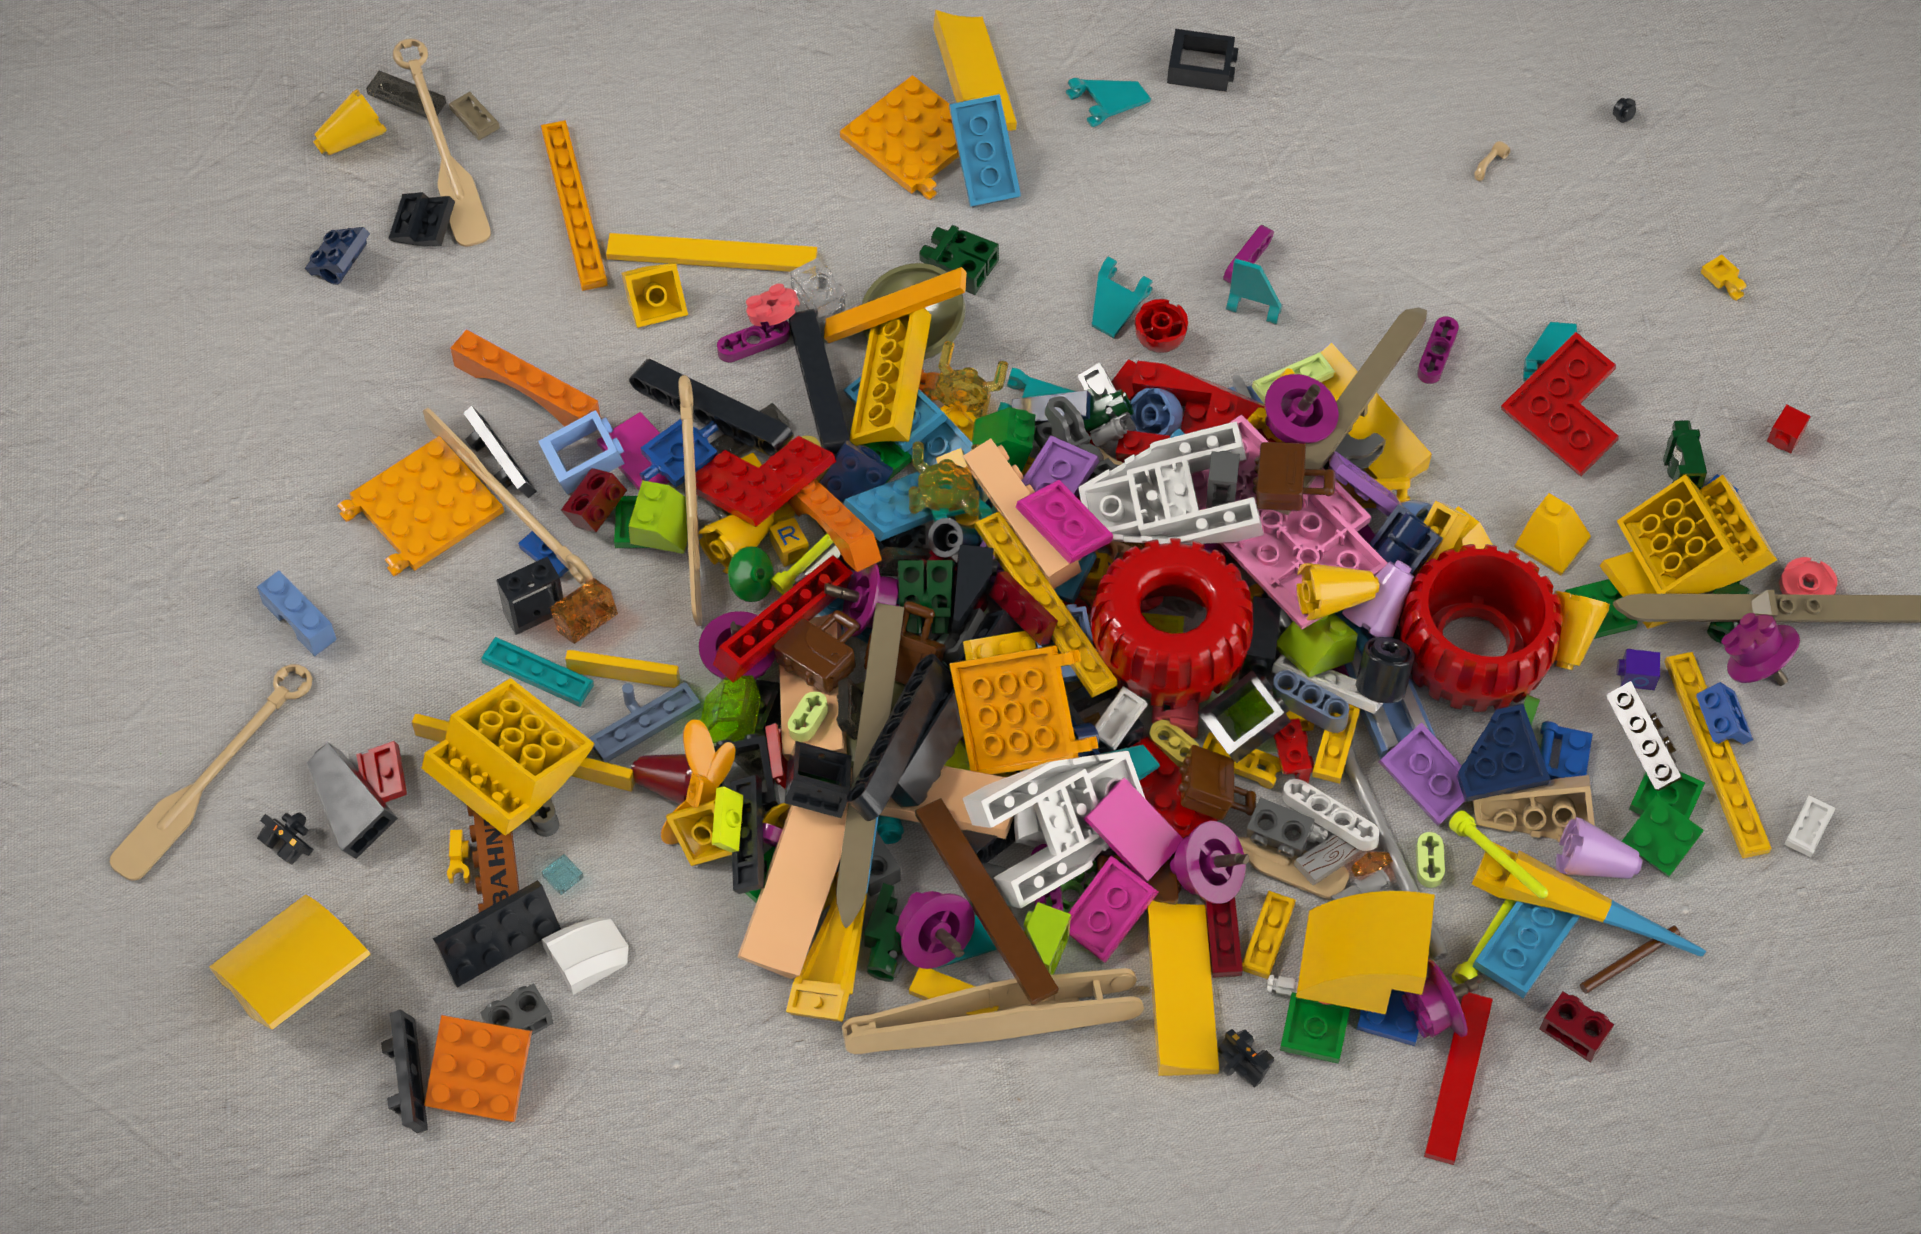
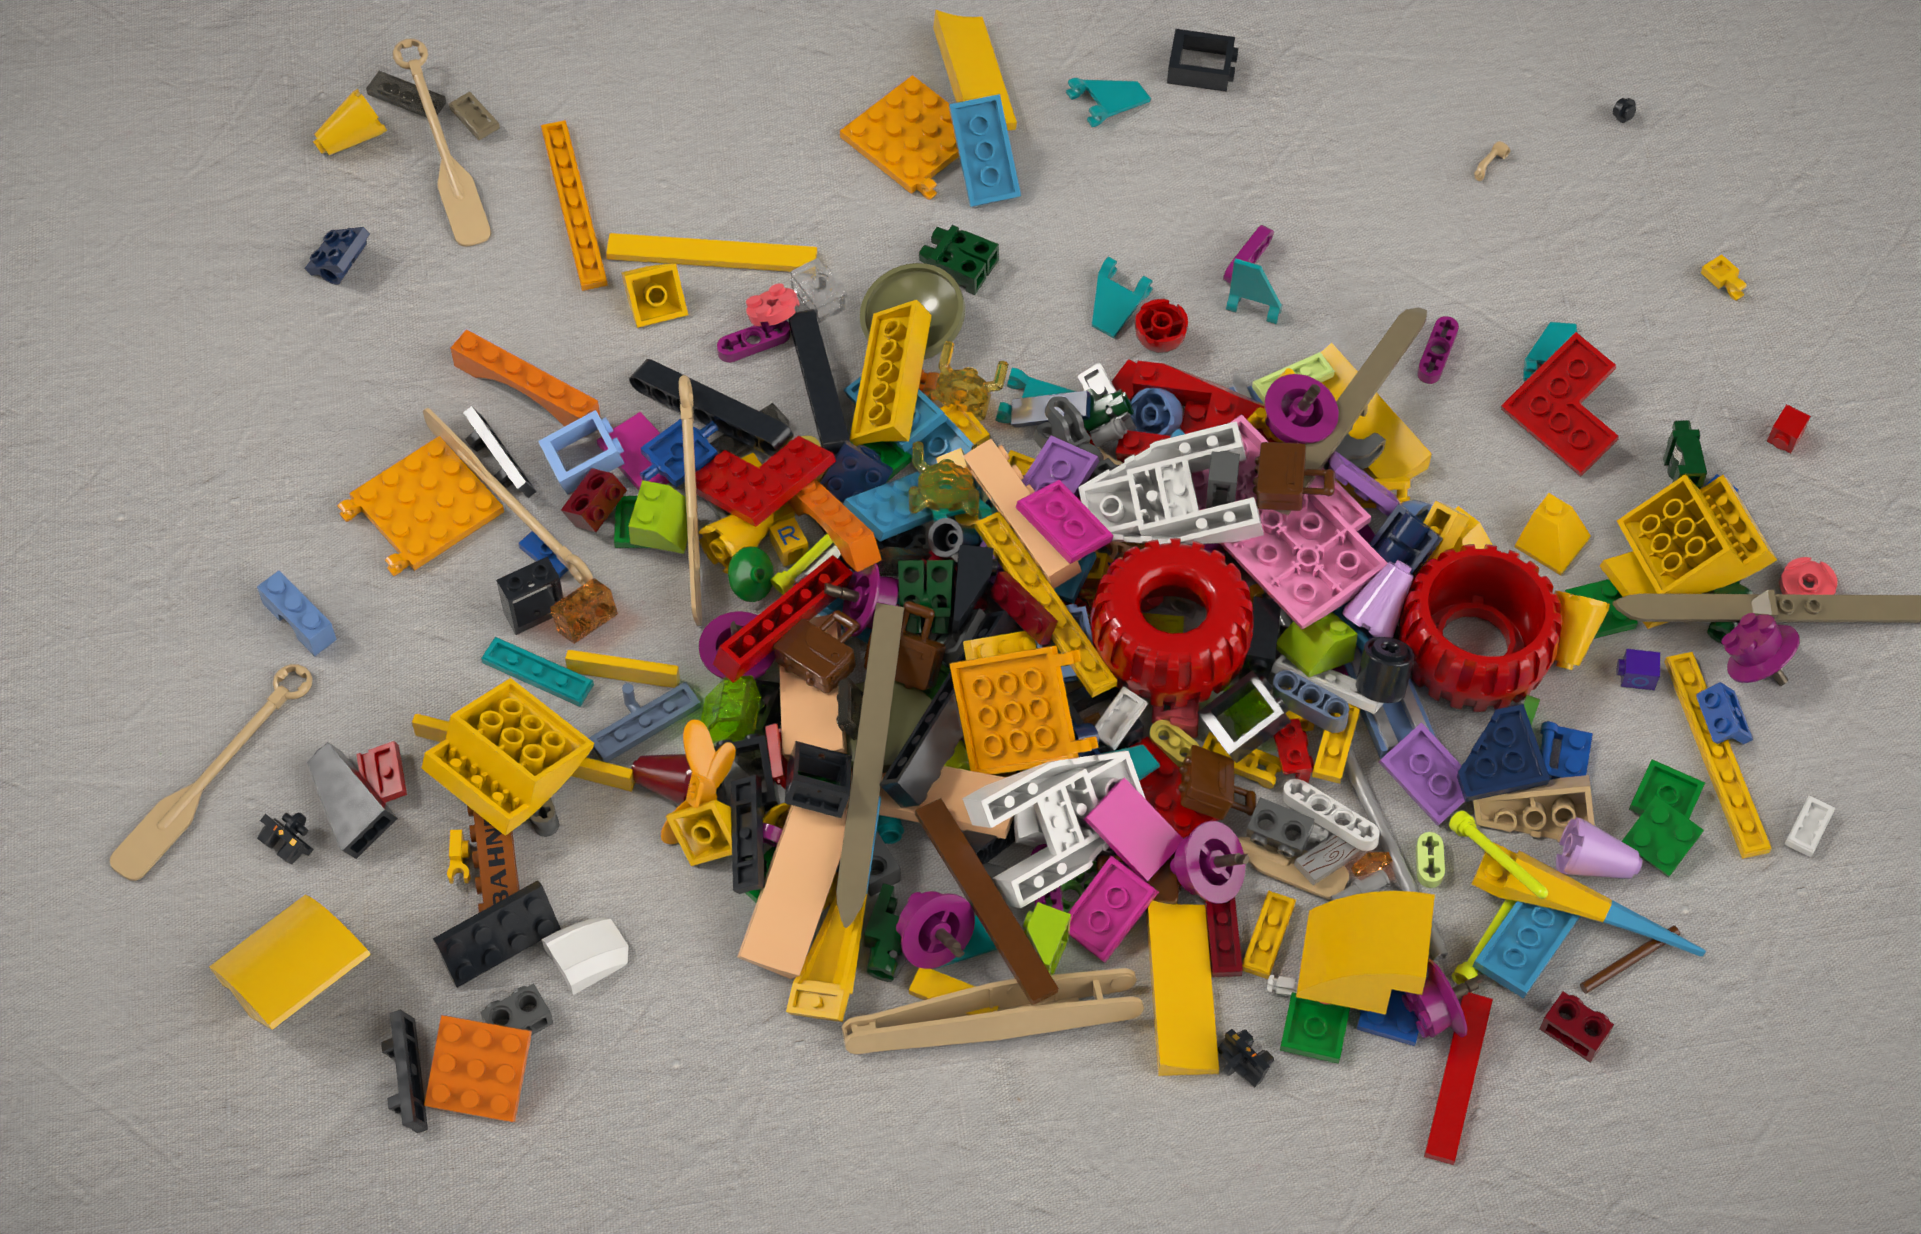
(421, 219): black slope -> none
(562, 874): clear light blue tile -> none
(727, 819): neon yellow plate -> none
(812, 717): yellowish green beam -> none
(895, 305): light orange tile -> none
(899, 737): black beam -> none
(1010, 429): green slope -> none
(1333, 589): yellow cone -> none
(1645, 736): bracket -> none

